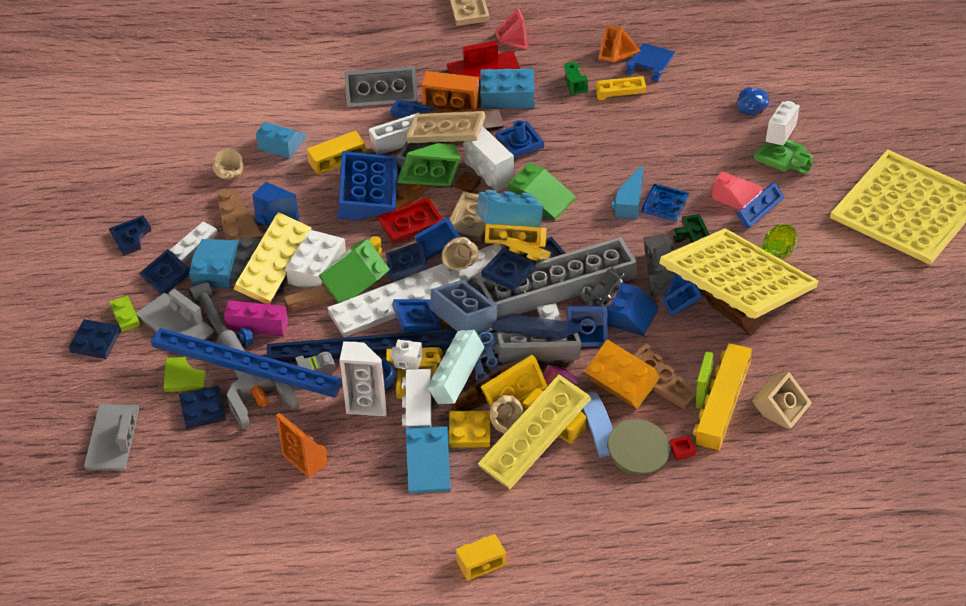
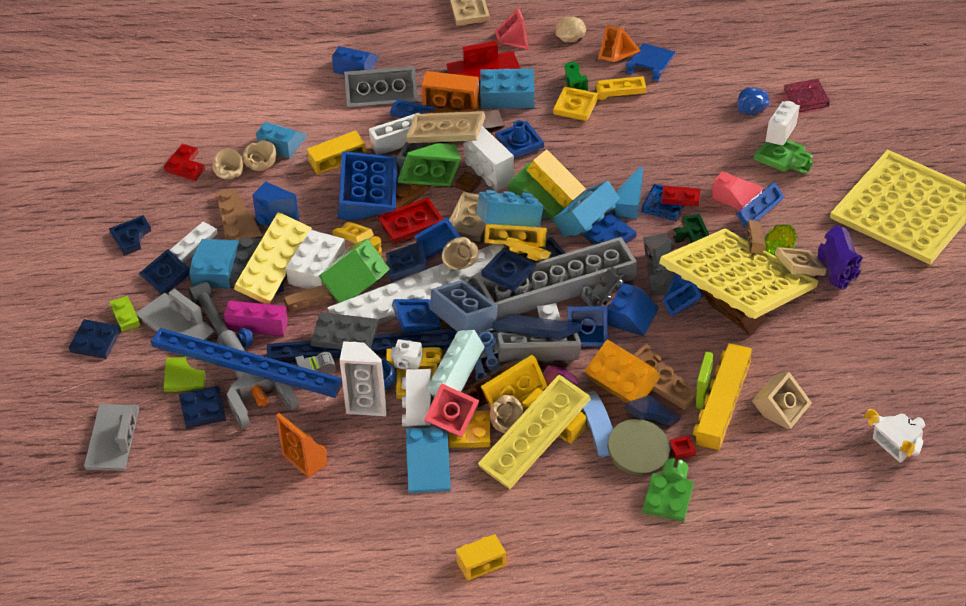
(182, 163): none -> red plate
(259, 155): none -> tan hair
(335, 329): none -> dark grey plate
(349, 59): none -> blue slope
(353, 232): none -> yellow plate
(451, 410): none -> coral slope
(555, 179): none -> yellow brick
(570, 29): none -> tan hair
(575, 103): none -> yellow plate
(586, 209): none -> dark azure brick
(609, 228): none -> blue plate
(652, 409): none -> dark blue tile
(669, 492): none -> bright green plate
(681, 196): none -> red plate
(755, 237): none -> medium nougat piece
(800, 261): none -> tan plate
(807, 94): none -> clear pink plate
(840, 257): none -> dark purple brick
(897, 434): none -> white torso

